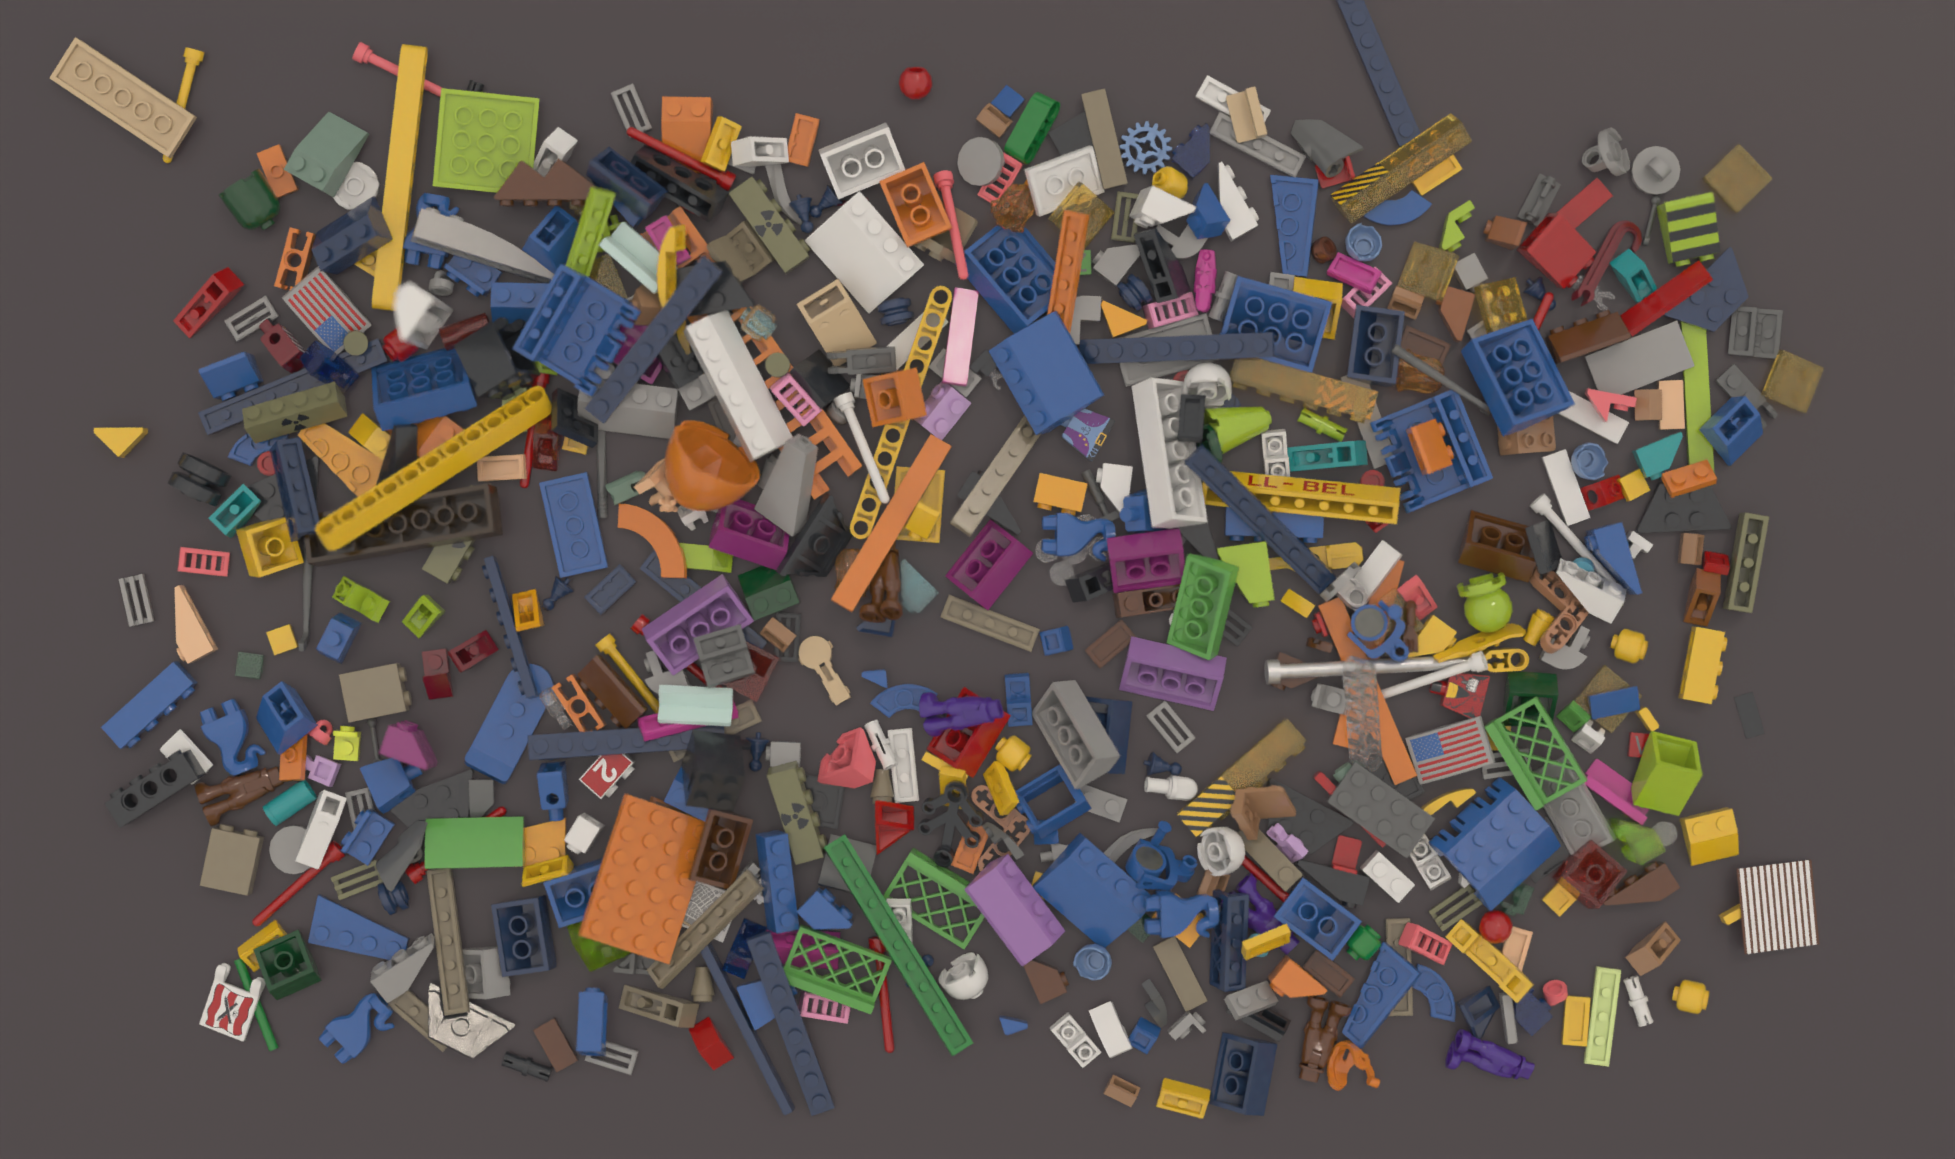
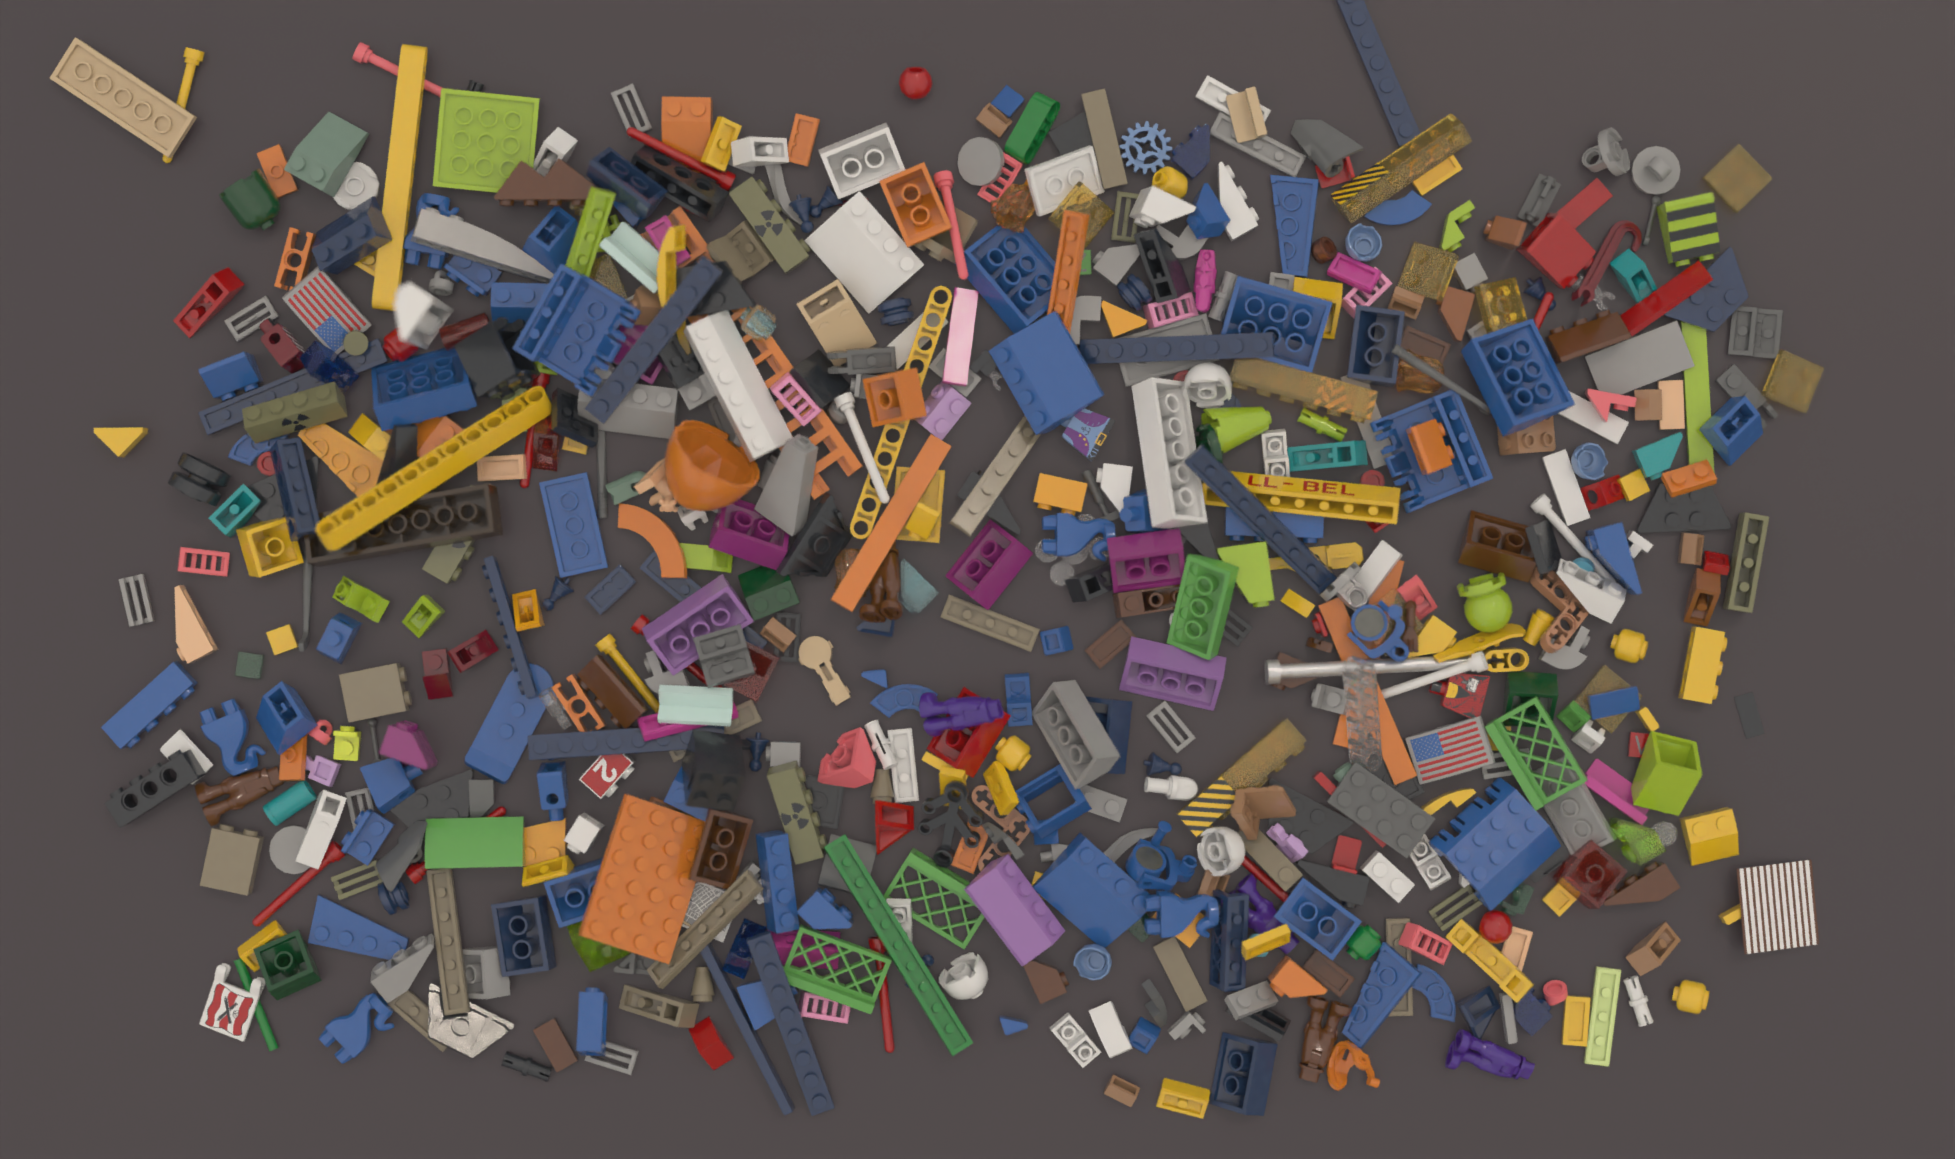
(777, 364): olive tile -> none
(1191, 418): black tile -> none

